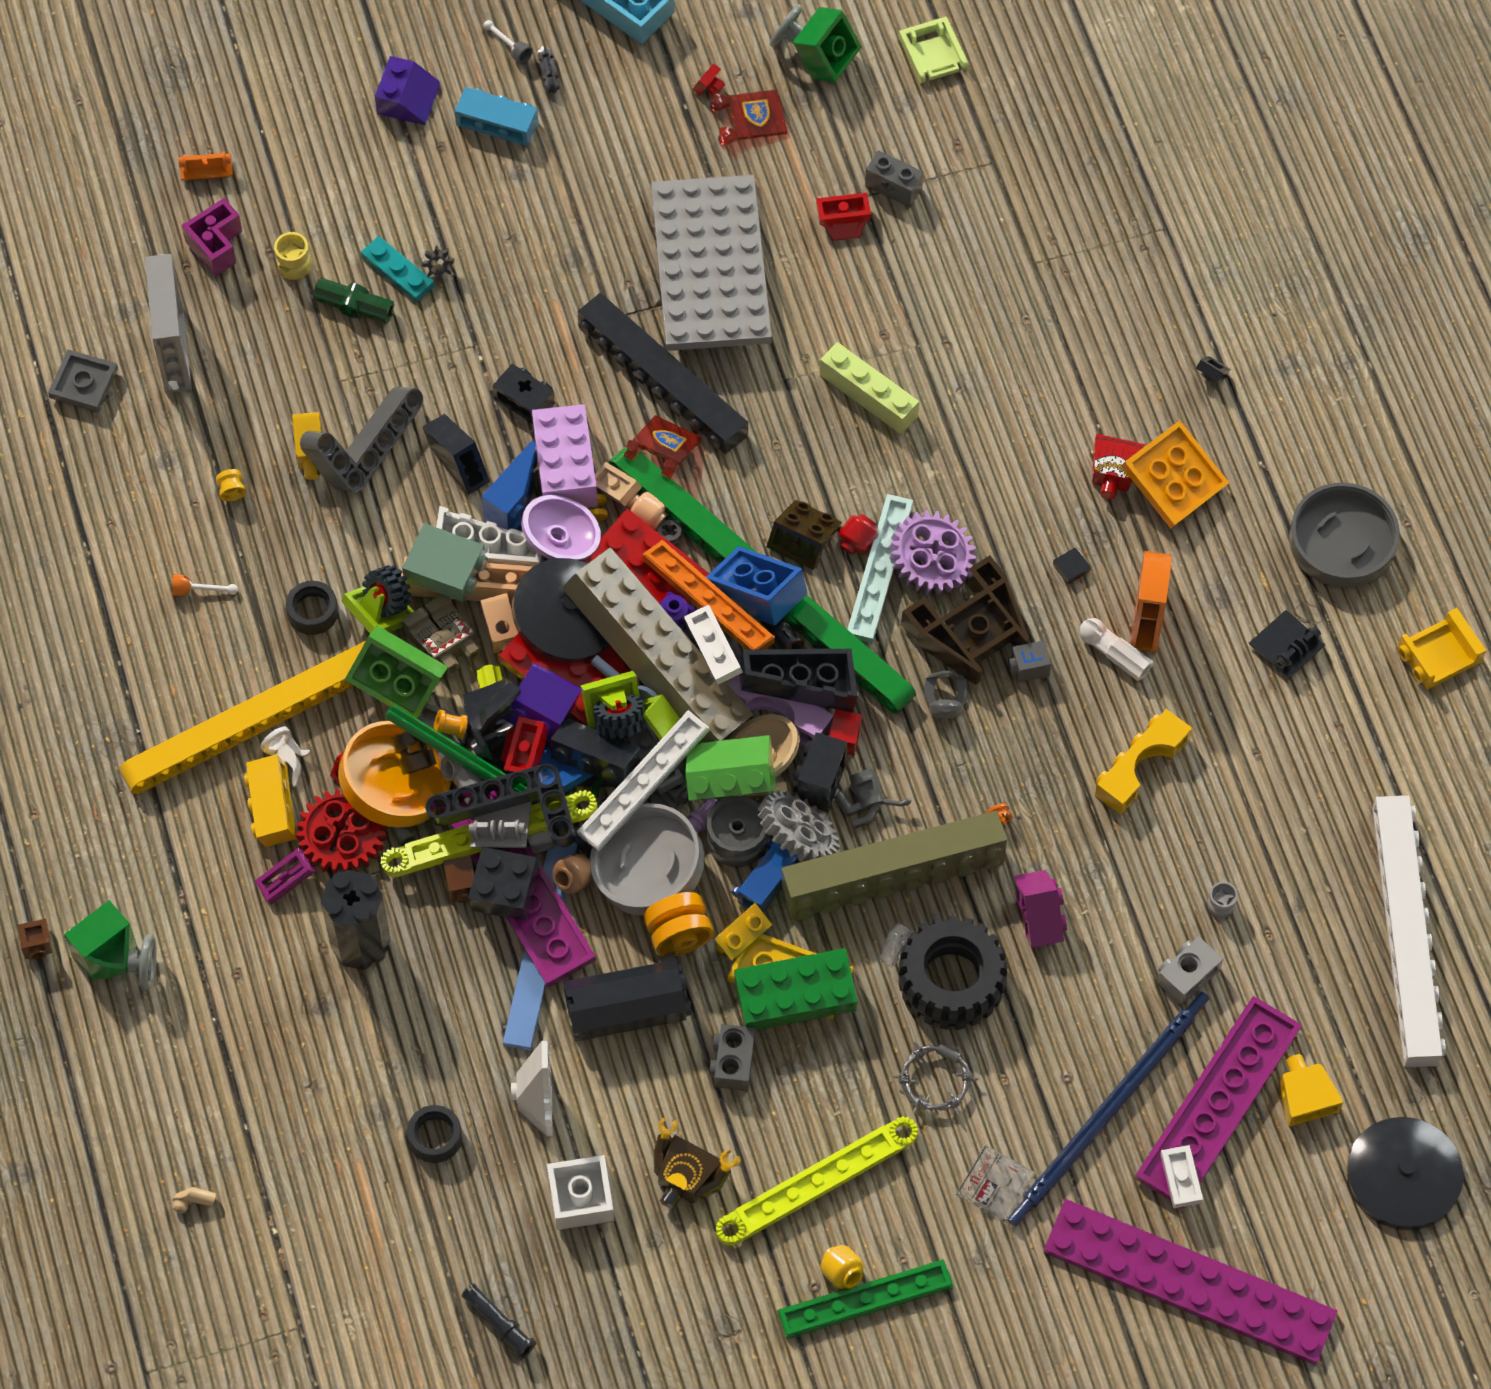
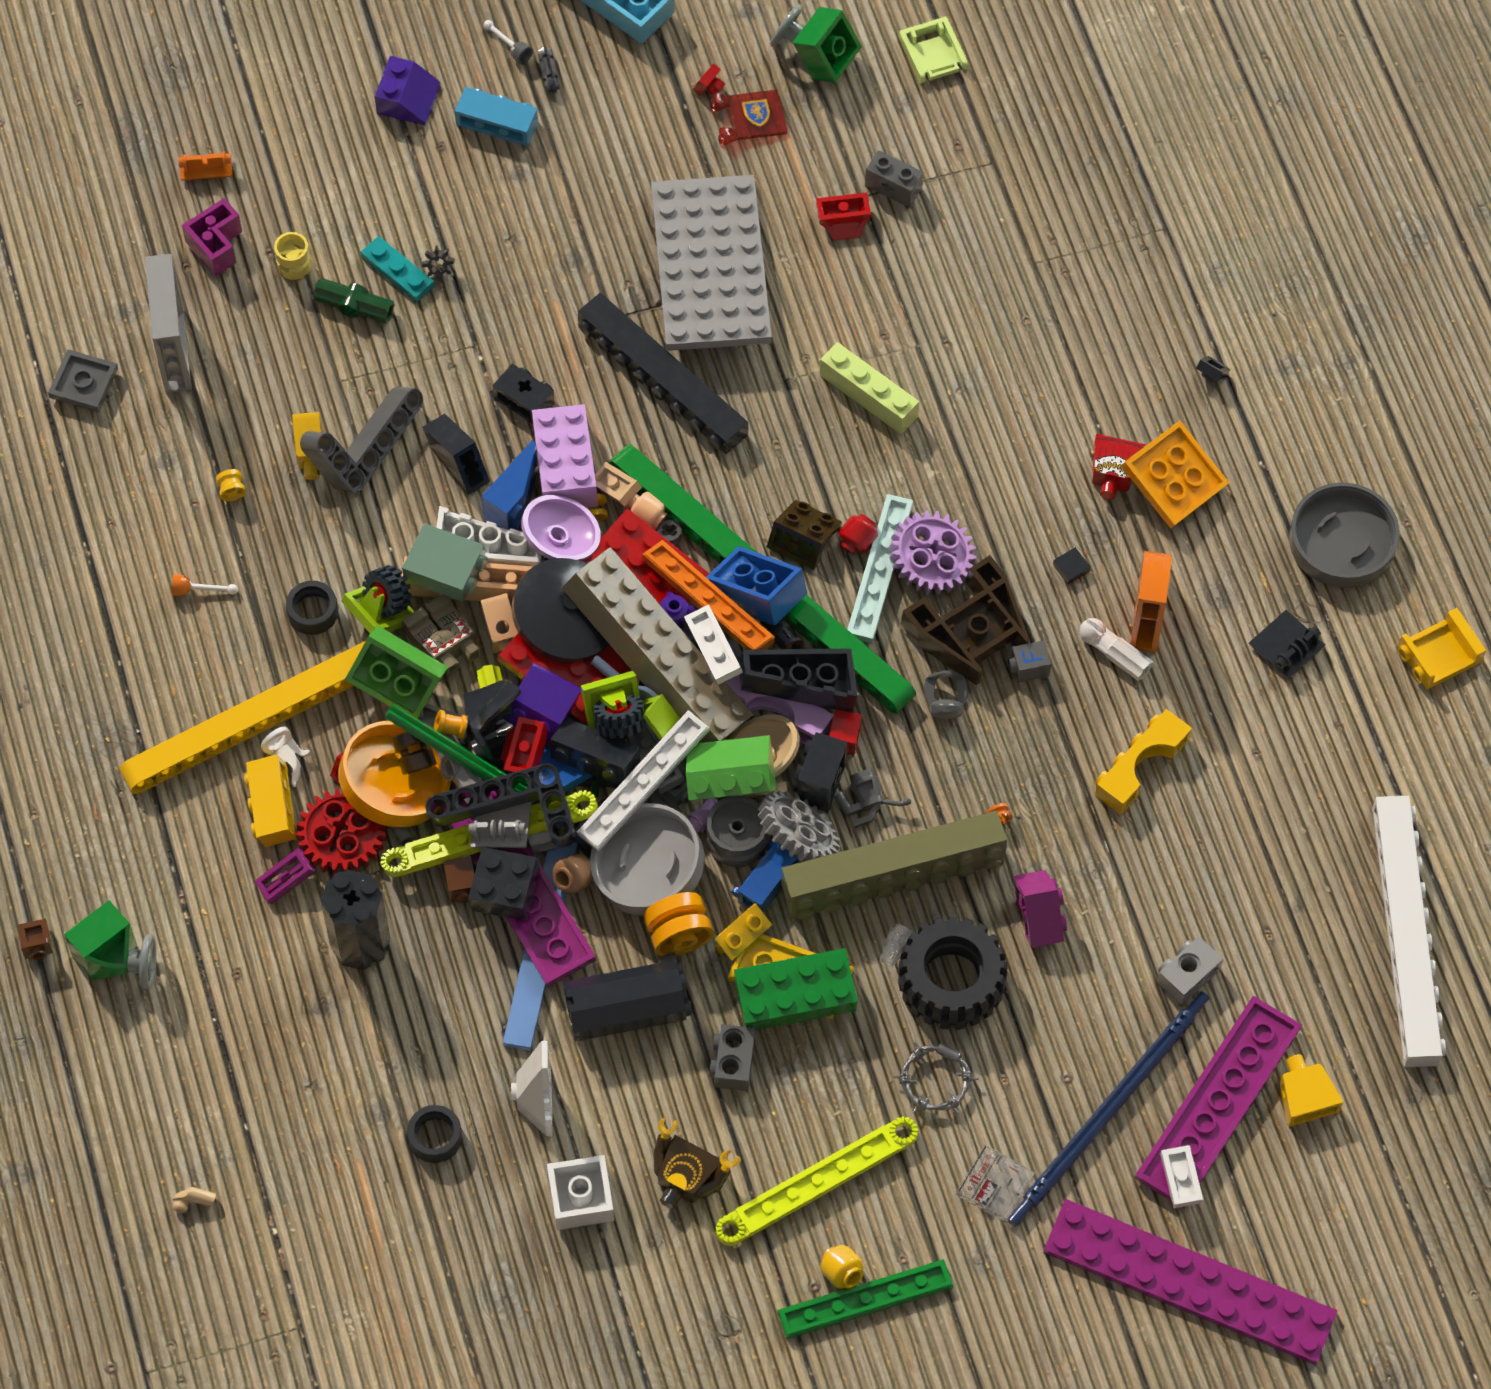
(507, 1330): black pin -> none
(664, 441): clear red flag -> none
(1225, 894): light grey wheel -> none
(1405, 1173): black dish -> none

